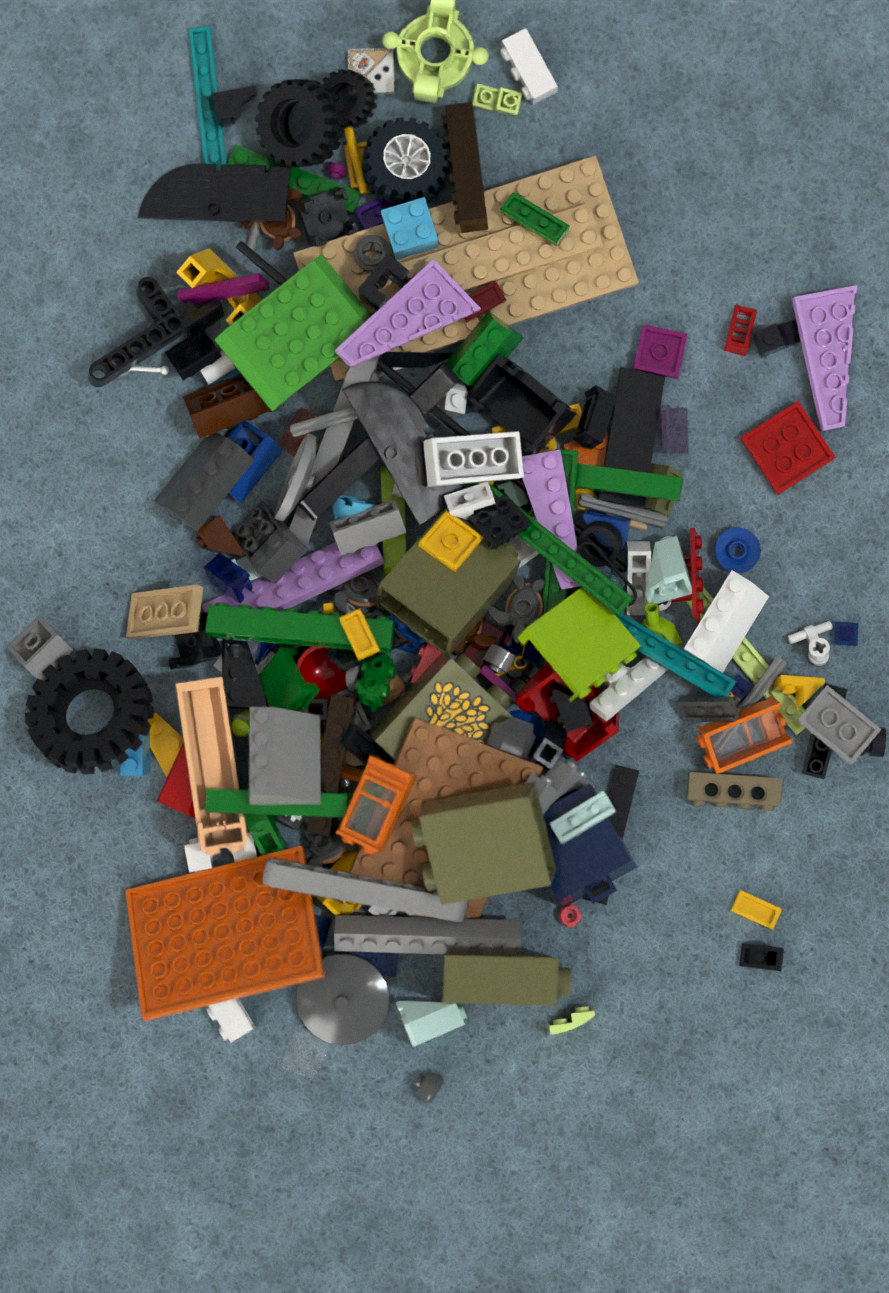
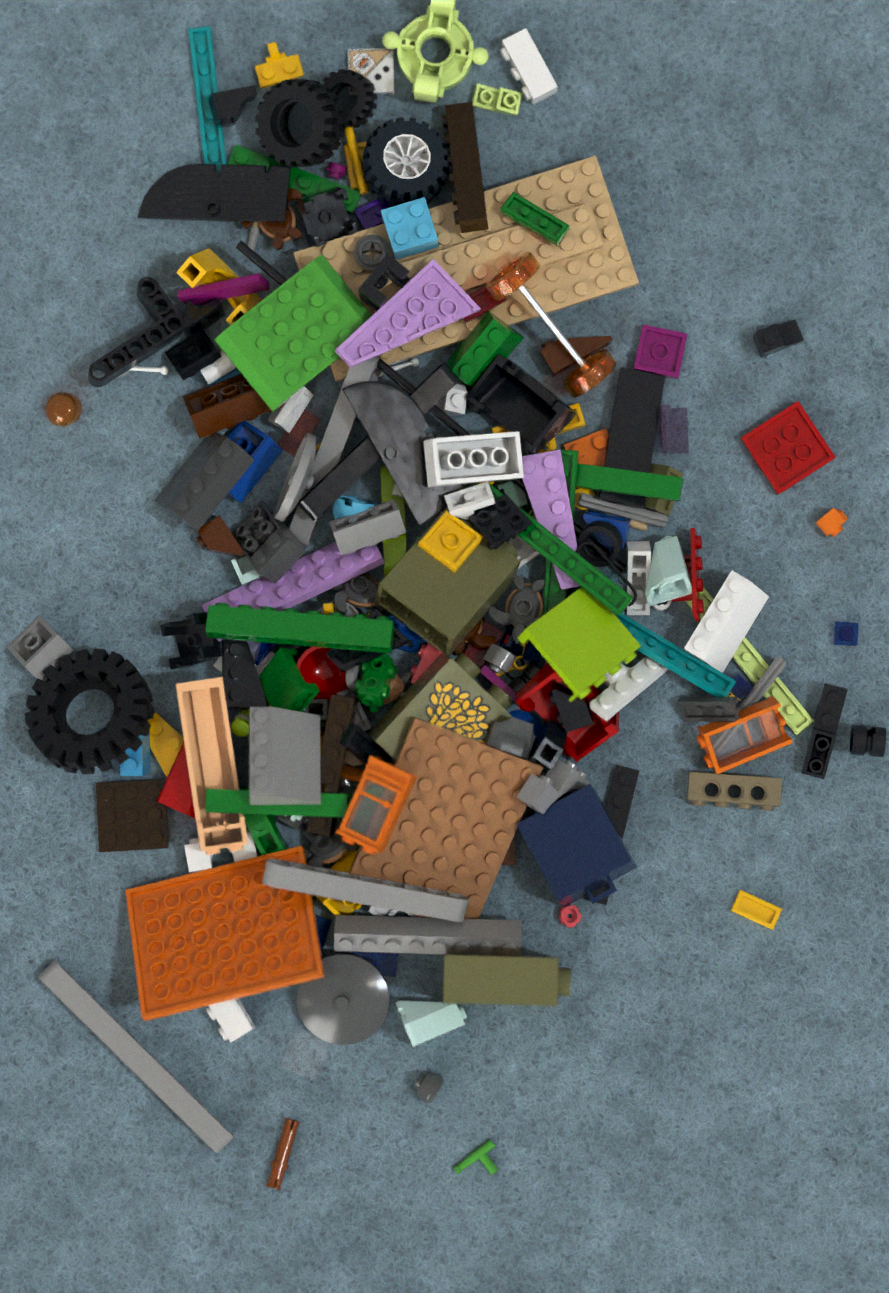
(63, 409): none -> clear orange hair
(131, 816): none -> dark brown plate
(135, 1056): none -> light grey beam
(164, 612): tan plate -> none
(228, 576): clear blue hinge -> none
(278, 67): none -> yellow hinge
(282, 1155): none -> dark orange pin
(288, 415): none -> white panel
(322, 421): light grey axle -> none
(359, 634): yellow tile -> none
(414, 359): black sticker -> none
(481, 1154): none -> bright green piece
(485, 843): olive brick -> none
(558, 358): none -> reddish brown slope
(578, 1018): yellowish green slope -> none
(582, 817): light aqua hinge -> none
(589, 371): none -> clear orange axle
(594, 417): black window -> none
(660, 625): lime arm -> none
(741, 347): red slope -> none
(745, 541): blue dish -> none
(761, 957): black slope -> none
(802, 686): yellow slope -> none
(815, 643): white piece -> none
(826, 341): lavender wing -> none
(832, 522): none -> orange plate
(839, 725): light grey plate -> none

